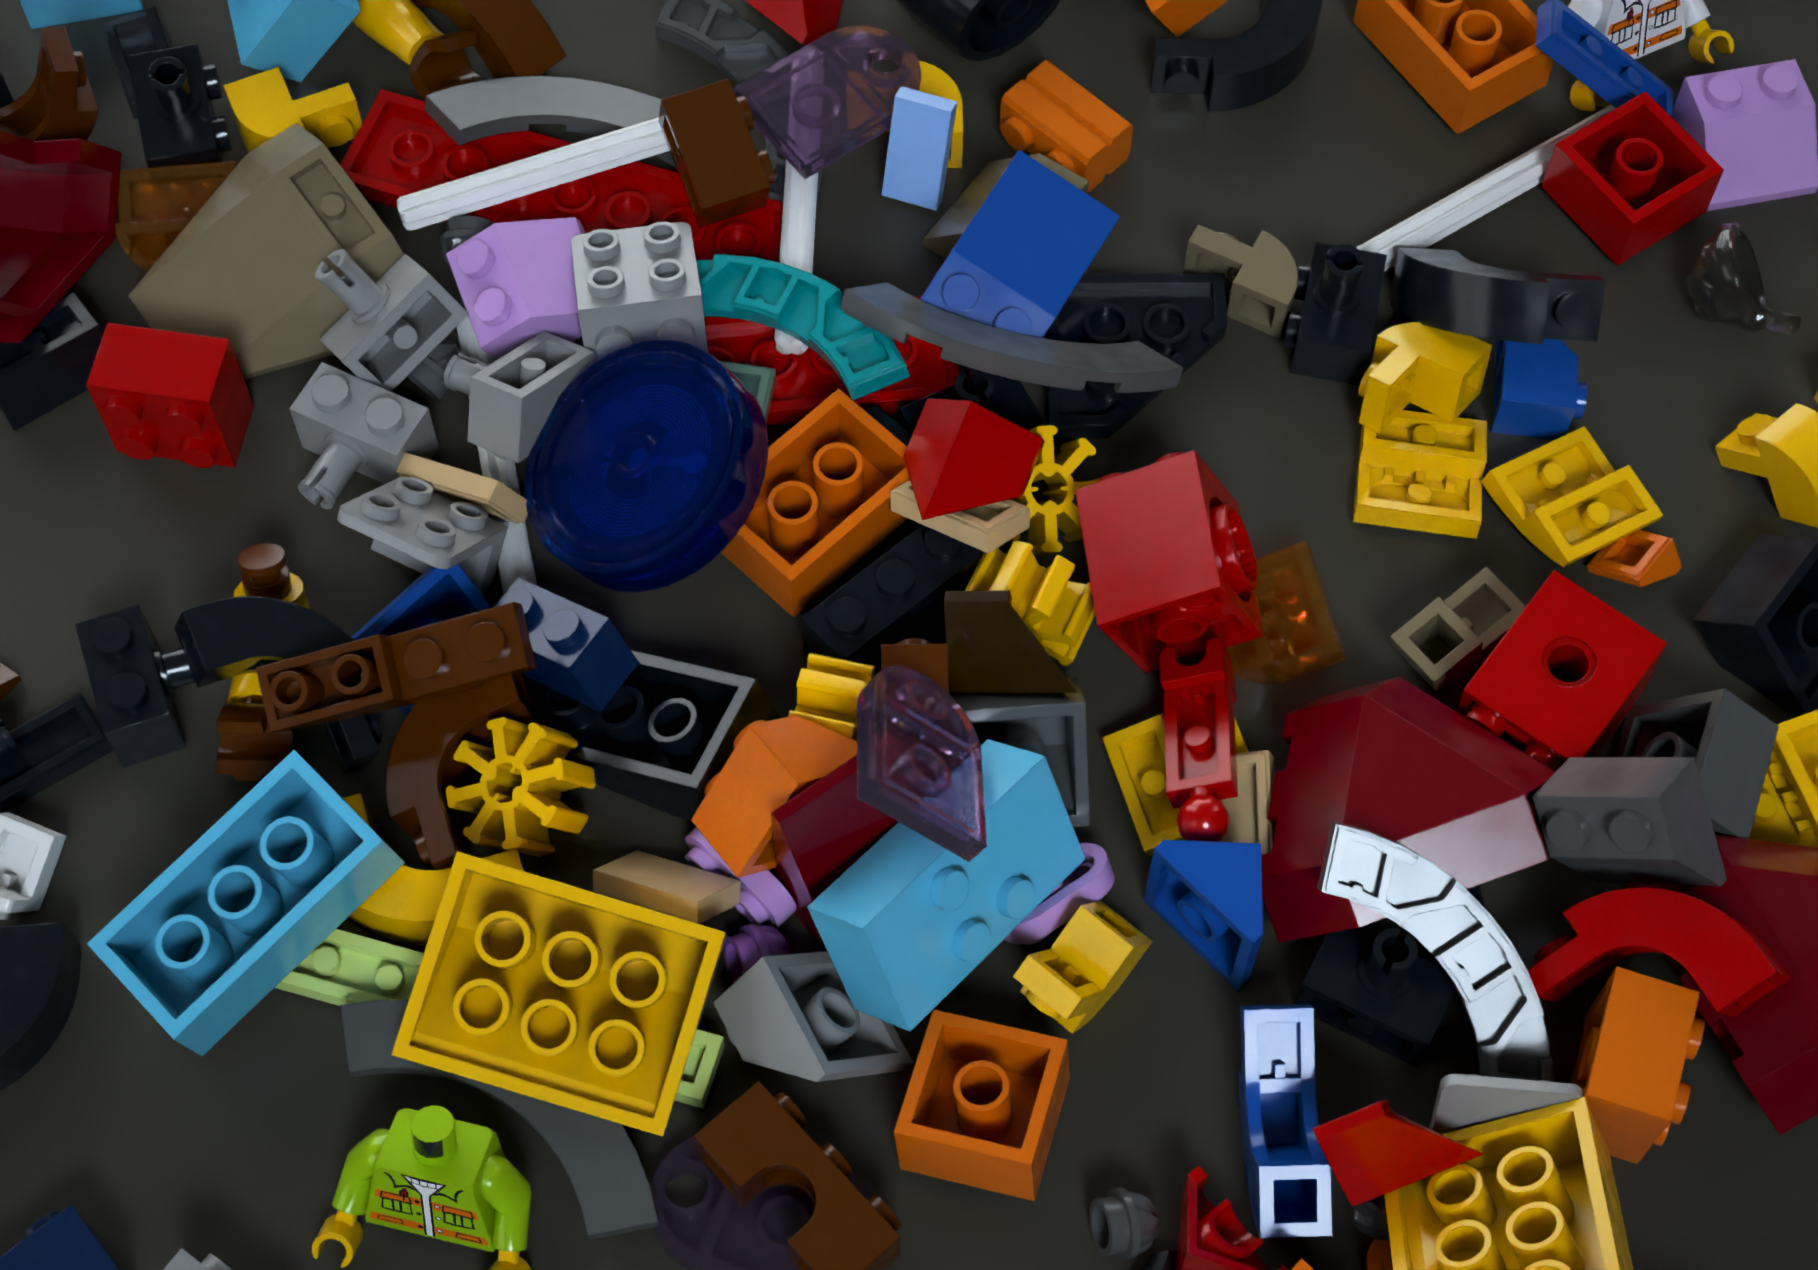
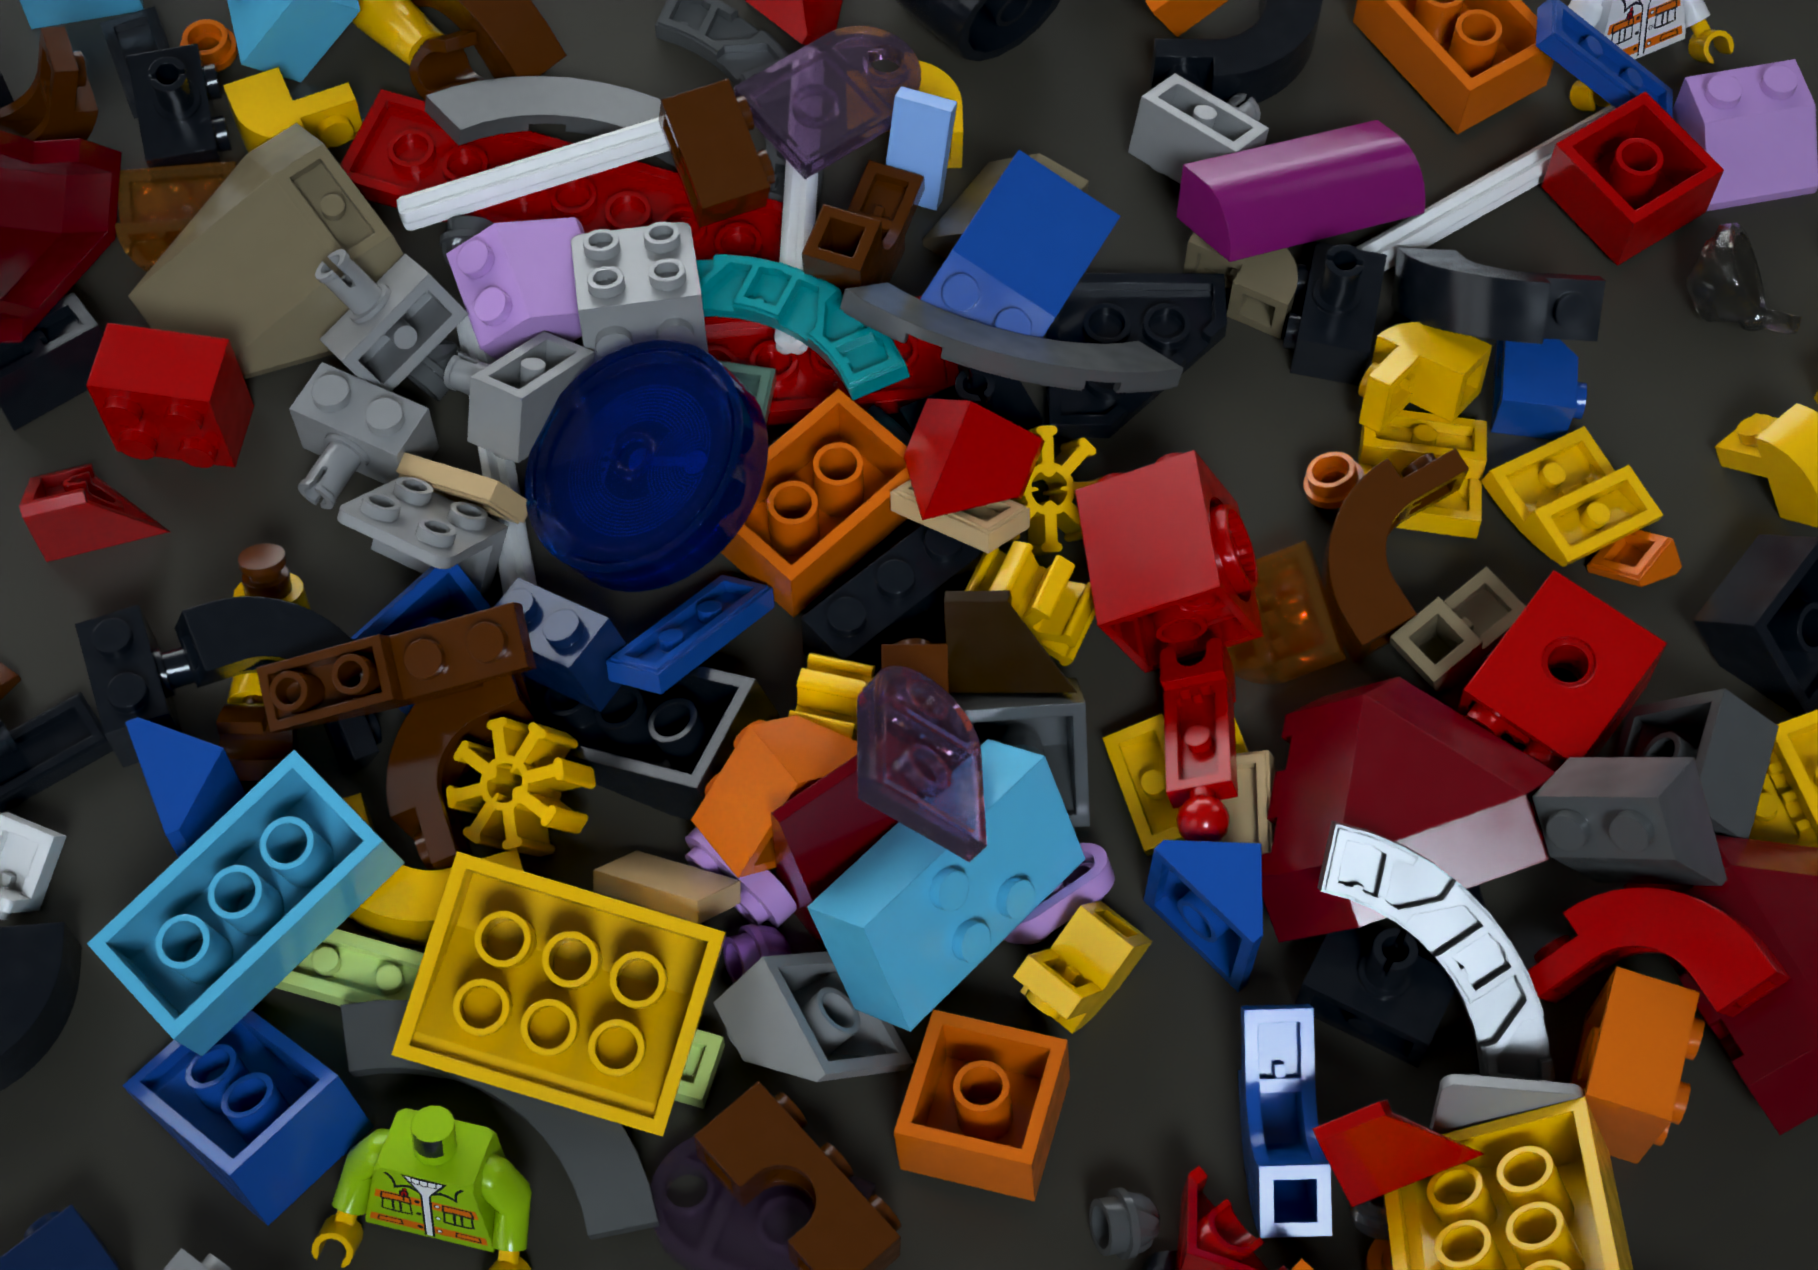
(81, 513): none -> red slope
(187, 780): none -> blue slope
(214, 42): none -> orange plate
(253, 1112): none -> blue slope
(690, 634): none -> blue tile
(868, 238): none -> reddish brown arch
(1064, 123): orange brick -> none
(1187, 124): none -> light grey brick
(1301, 190): none -> magenta brick
(1331, 479): none -> orange plate
(1355, 565): none -> reddish brown arch

